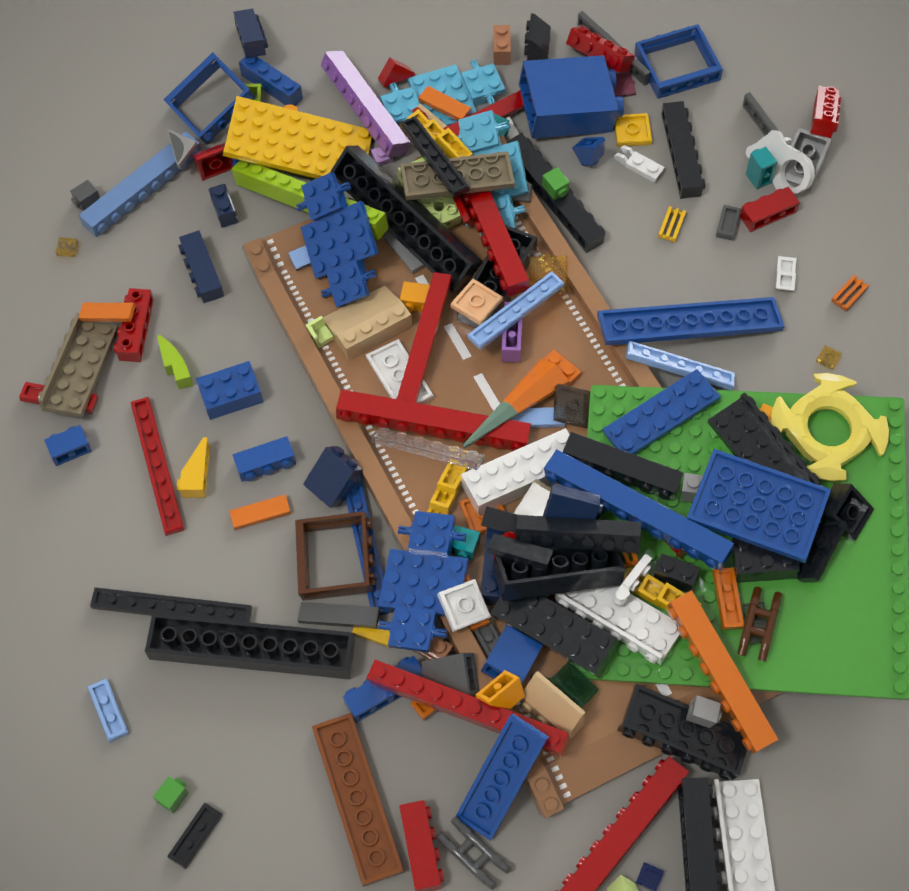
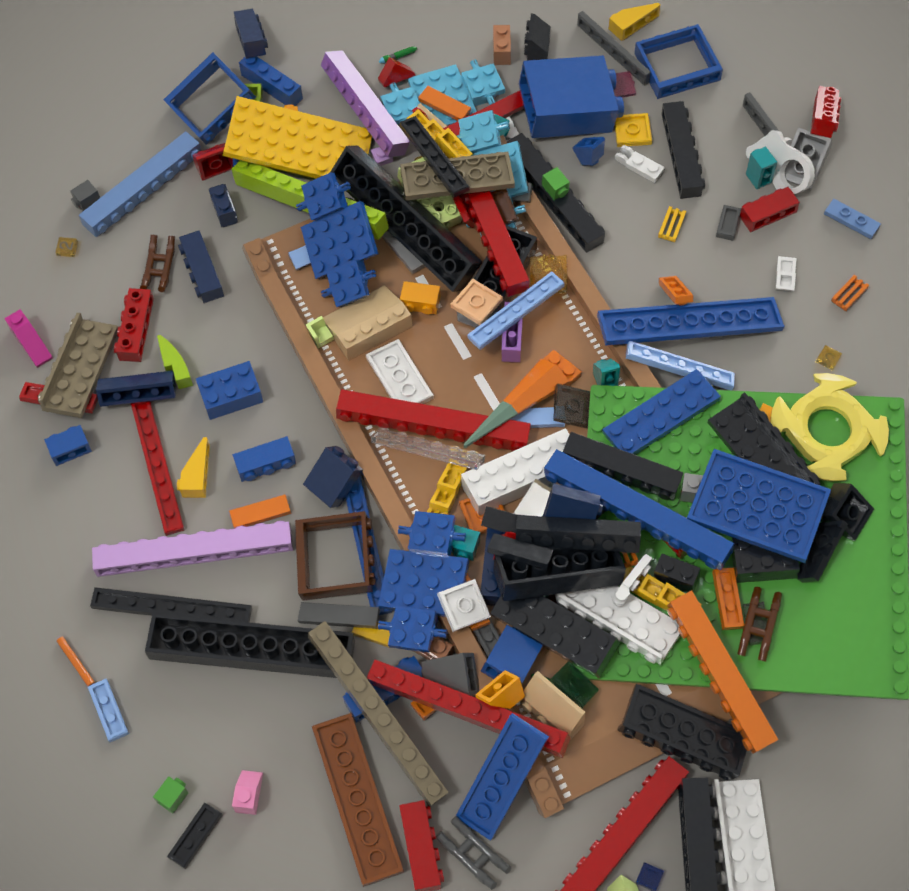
(28, 338): none -> dark pink slope
(75, 661): none -> orange bar
(106, 312): orange tile -> none
(136, 388): none -> dark blue brick
(152, 256): none -> reddish brown piece
(181, 146): tile -> none
(192, 548): none -> lavender brick
(247, 792): none -> bright pink slope
(377, 714): none -> dark tan brick
(398, 54): none -> green piece
(424, 337): red tile -> none
(505, 206): none -> reddish brown tile
(594, 45): red brick -> none
(606, 372): none -> teal slope
(632, 19): none -> yellow slope
(676, 290): none -> orange plate
(704, 711): light grey brick -> none
(852, 218): none -> medium blue plate

